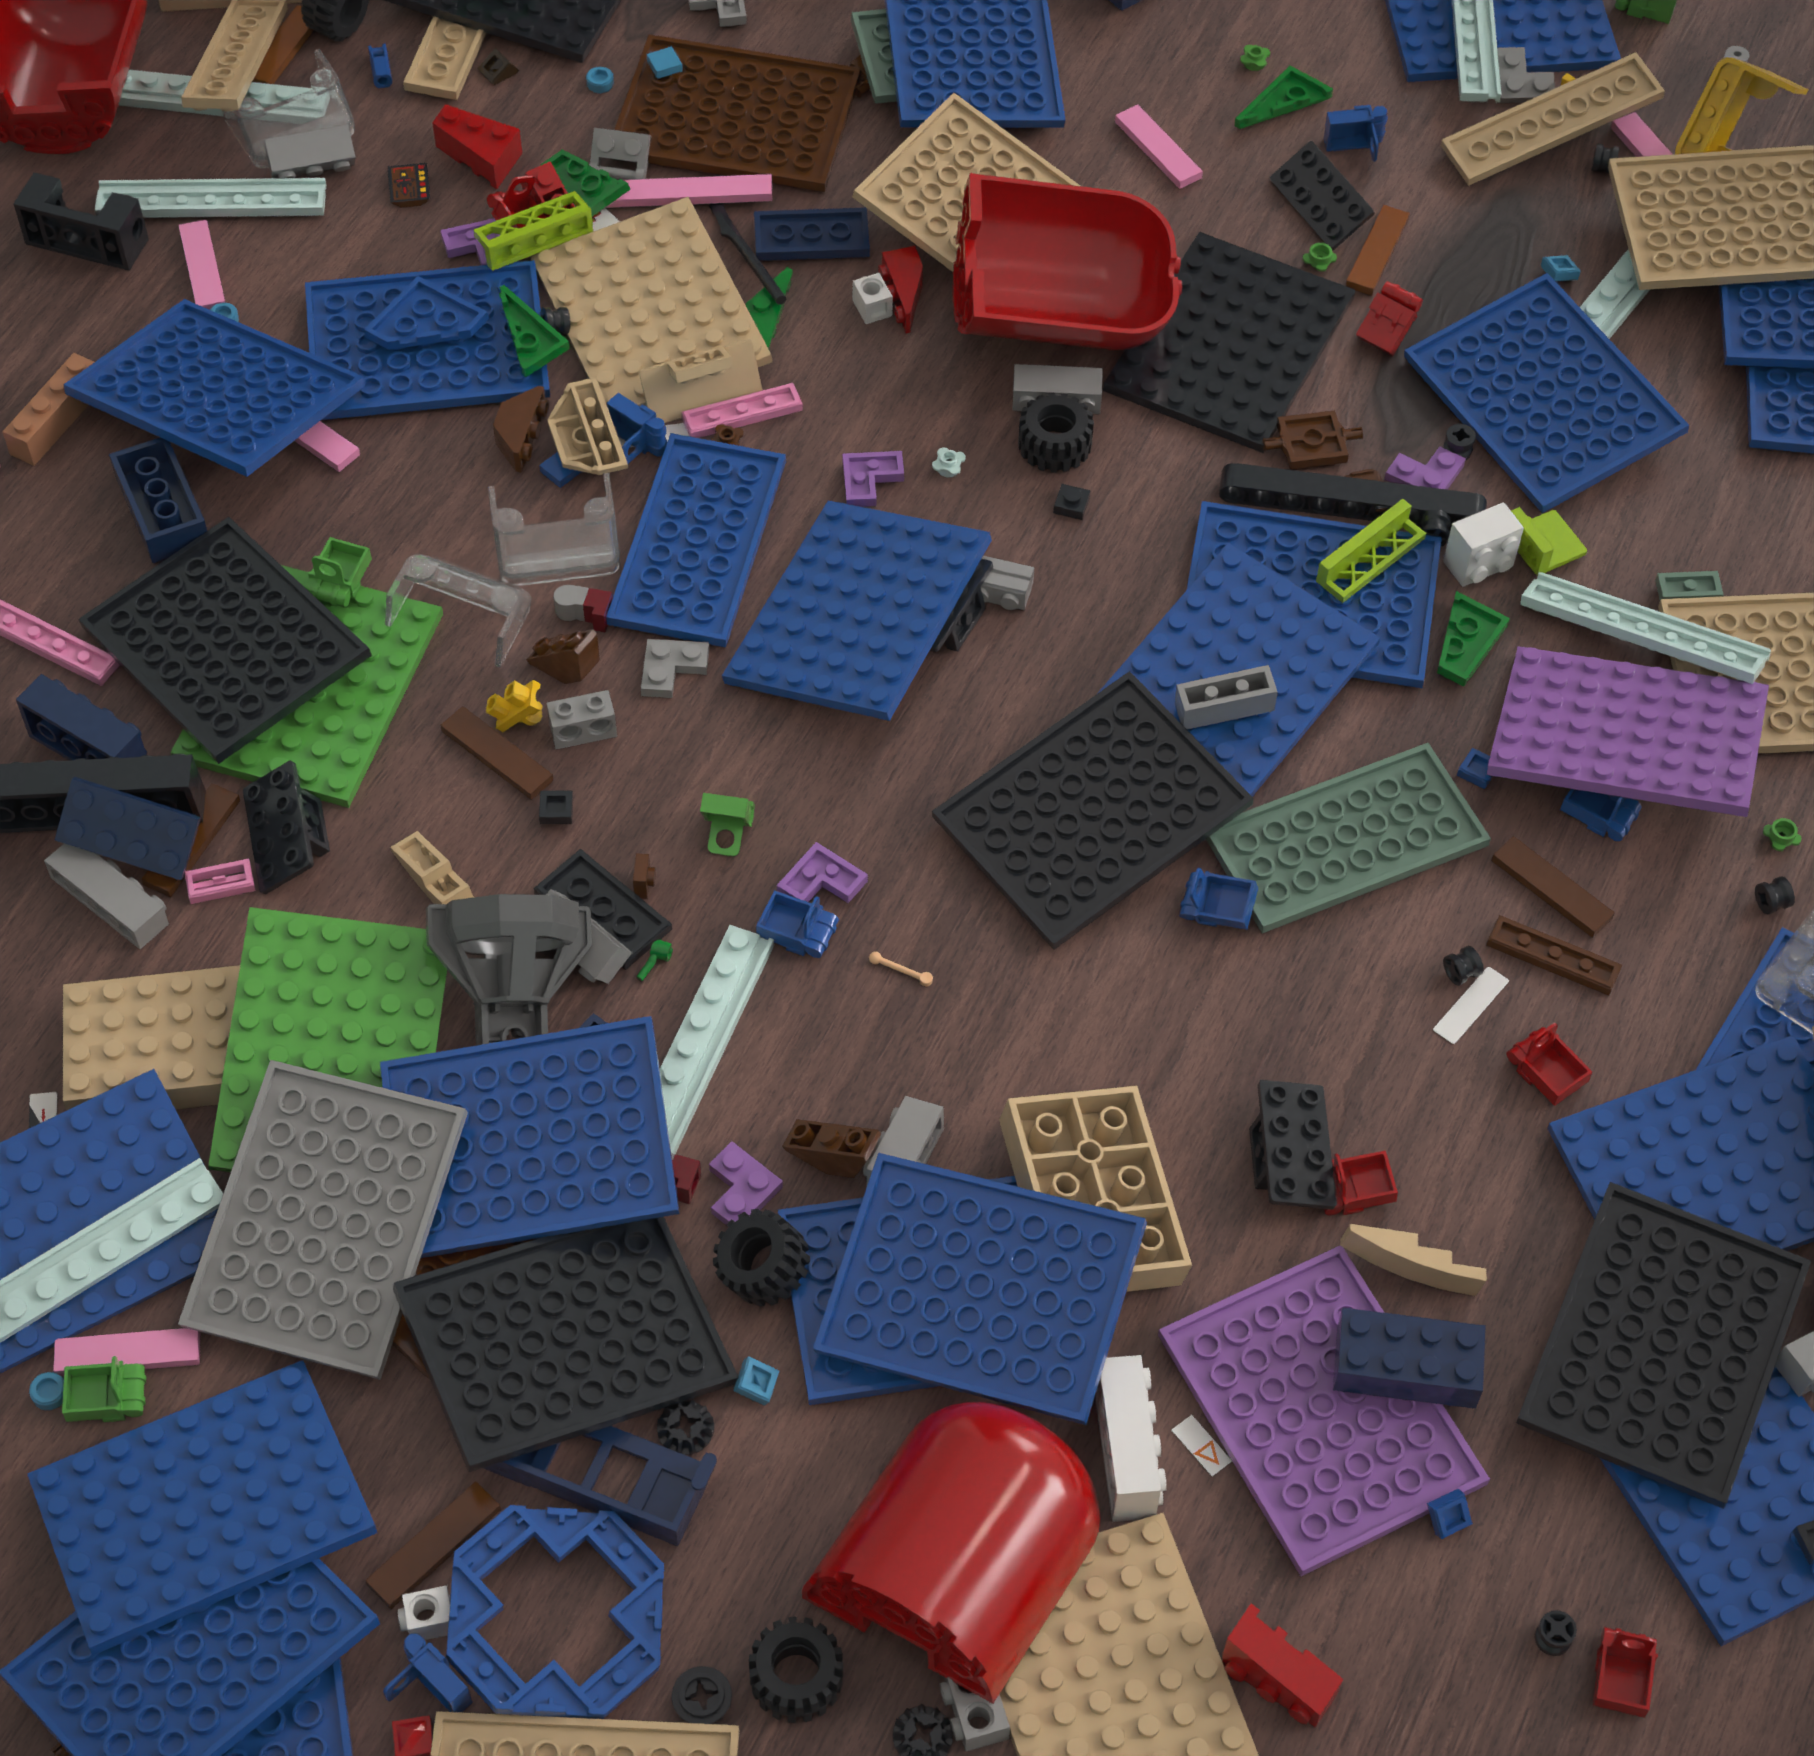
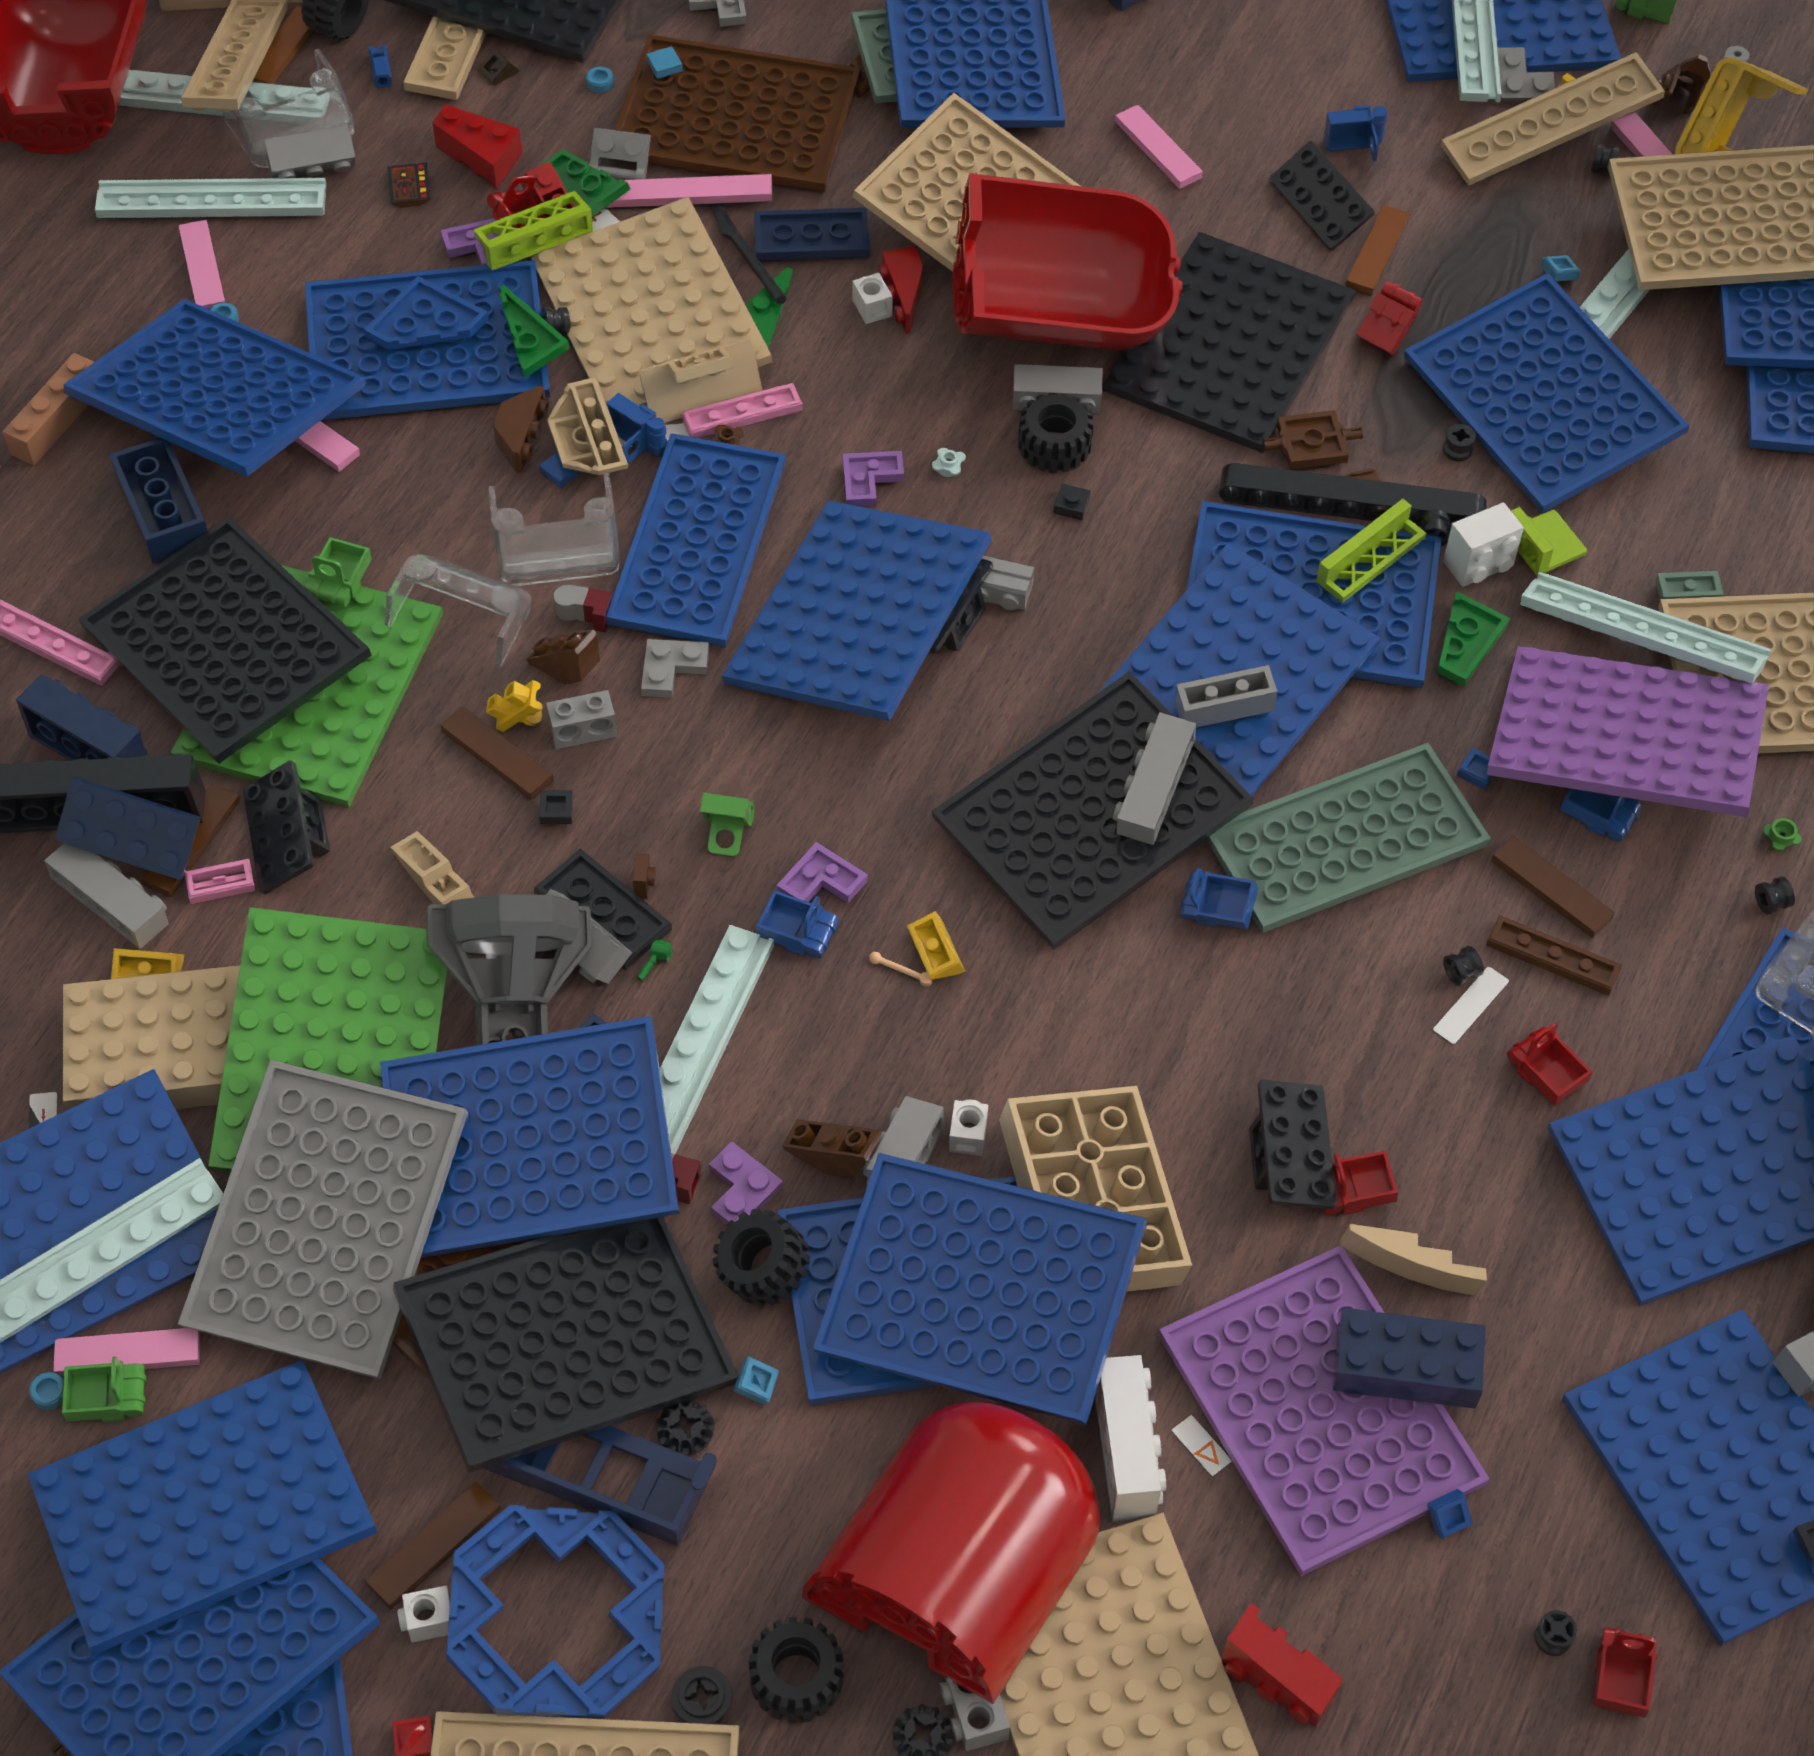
(107, 239): black plate -> none
(142, 963): none -> yellow slope
(433, 1672): blue piece -> none
(935, 947): none -> yellow slope
(964, 1139): none -> white brick
(1155, 778): none -> light grey brick
(1255, 57): bright green plate -> none
(1284, 95): green wing -> none
(1320, 256): bright green plate -> none
(1438, 472): medium lavender plate -> none
(1665, 1344): black plate -> none
(1694, 68): none -> reddish brown piece

